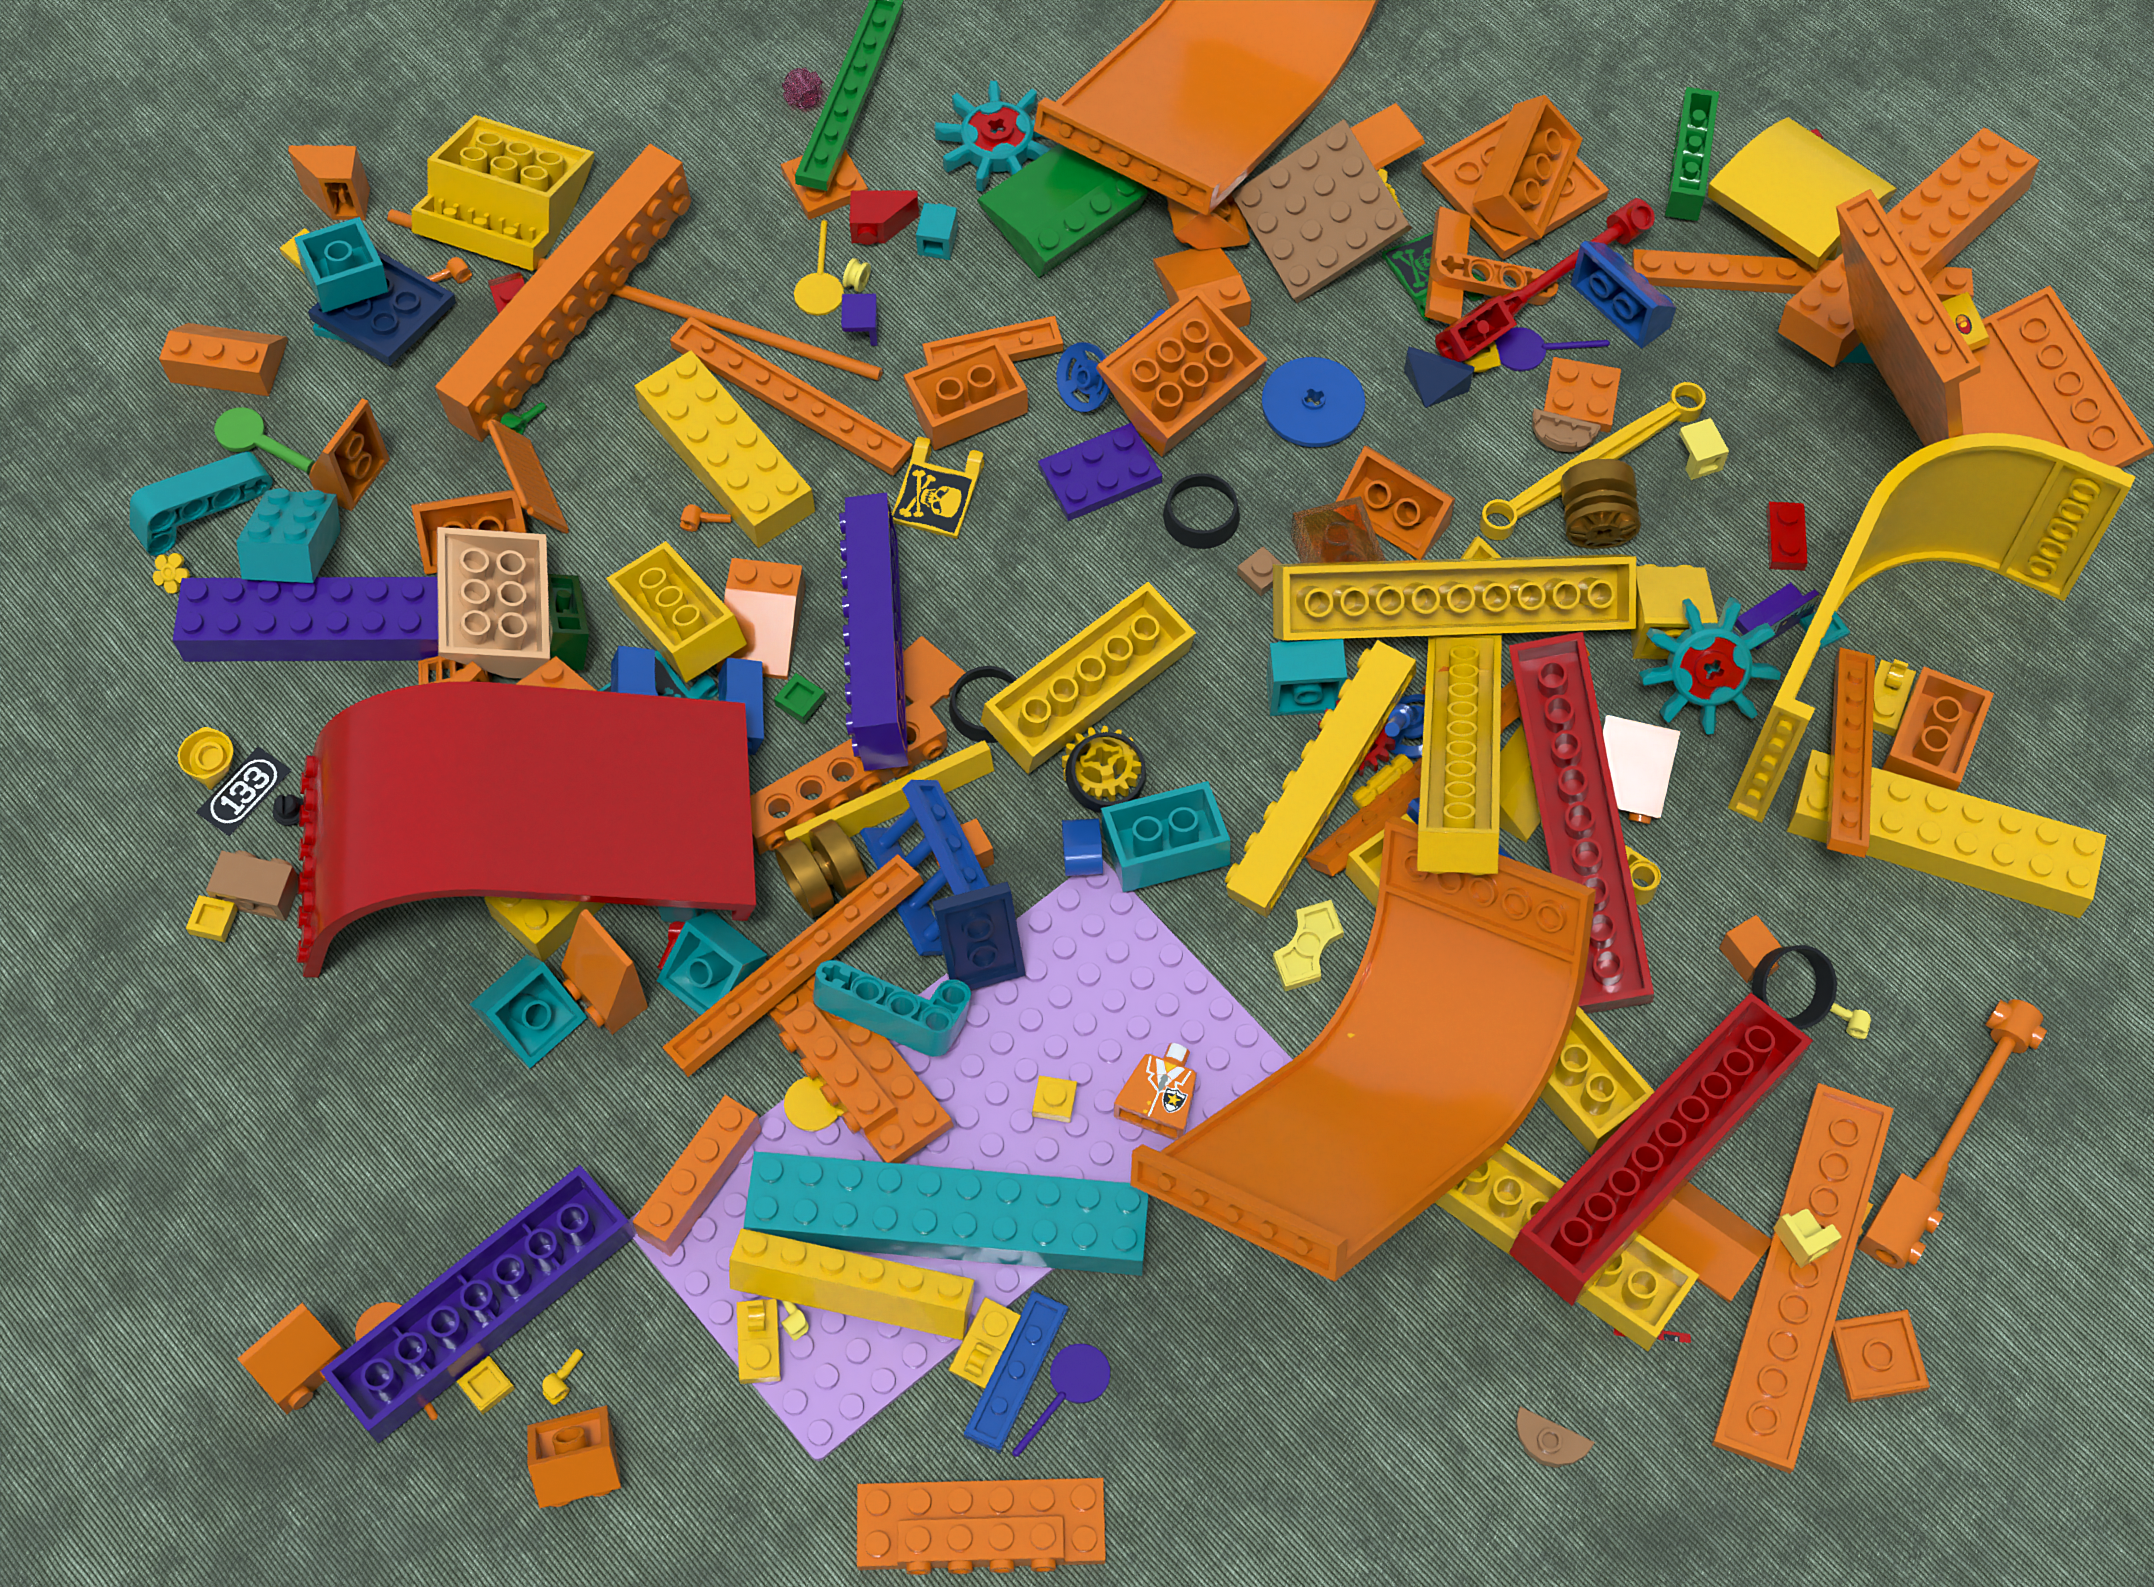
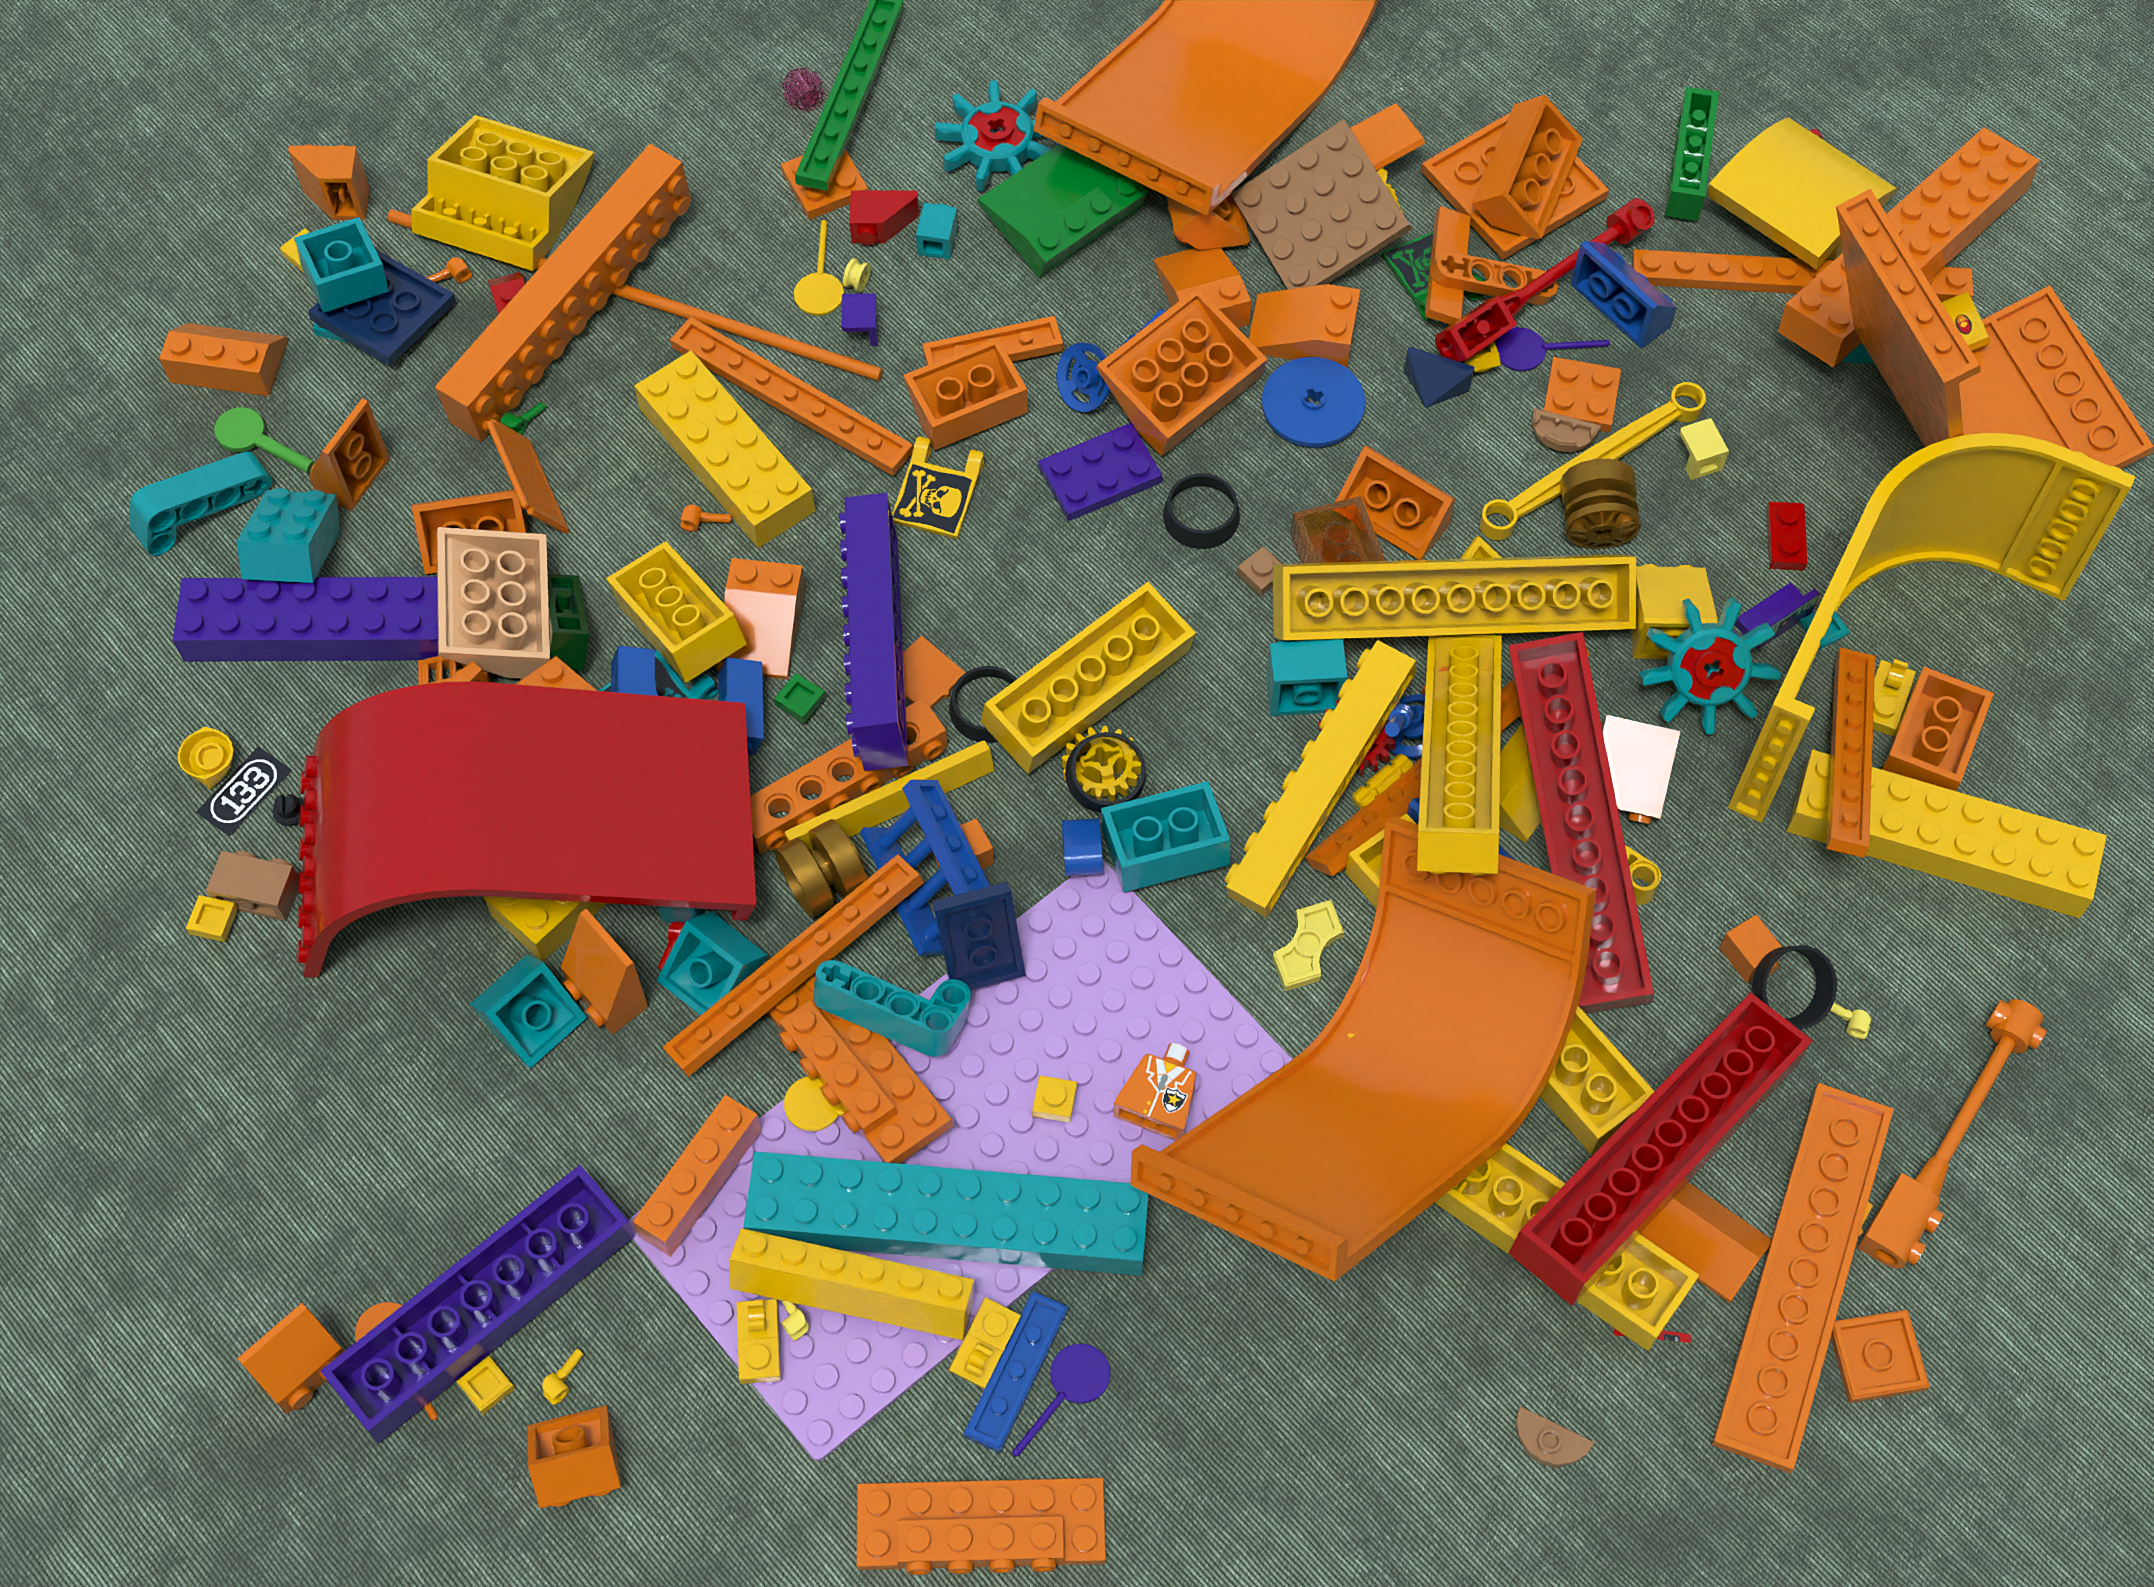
(170, 572): yellow plant -> none
(1306, 322): none -> orange slope
(1805, 1237): light yellow panel -> none

